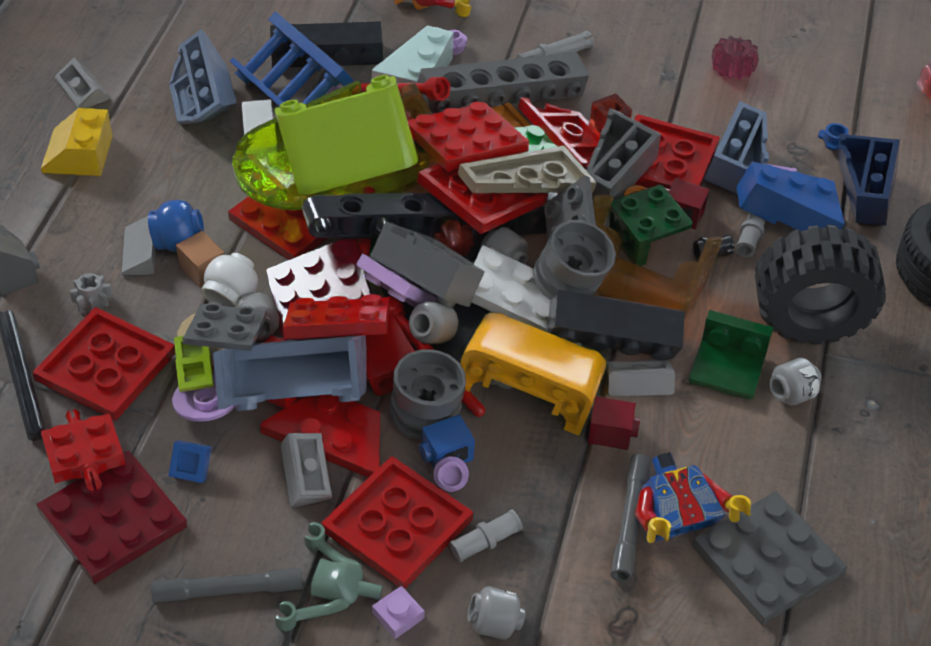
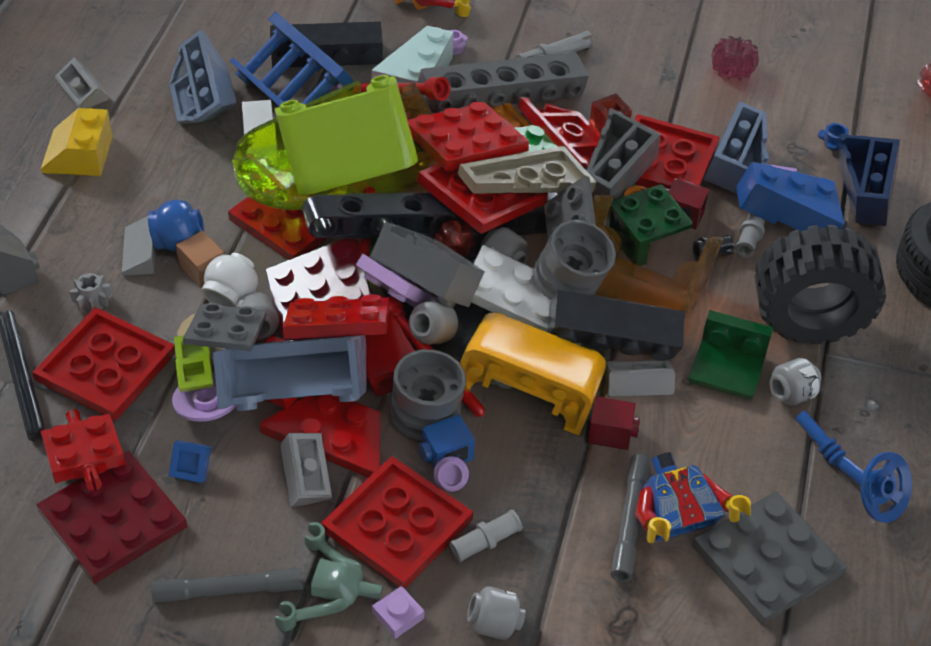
(876, 485): none -> blue dish

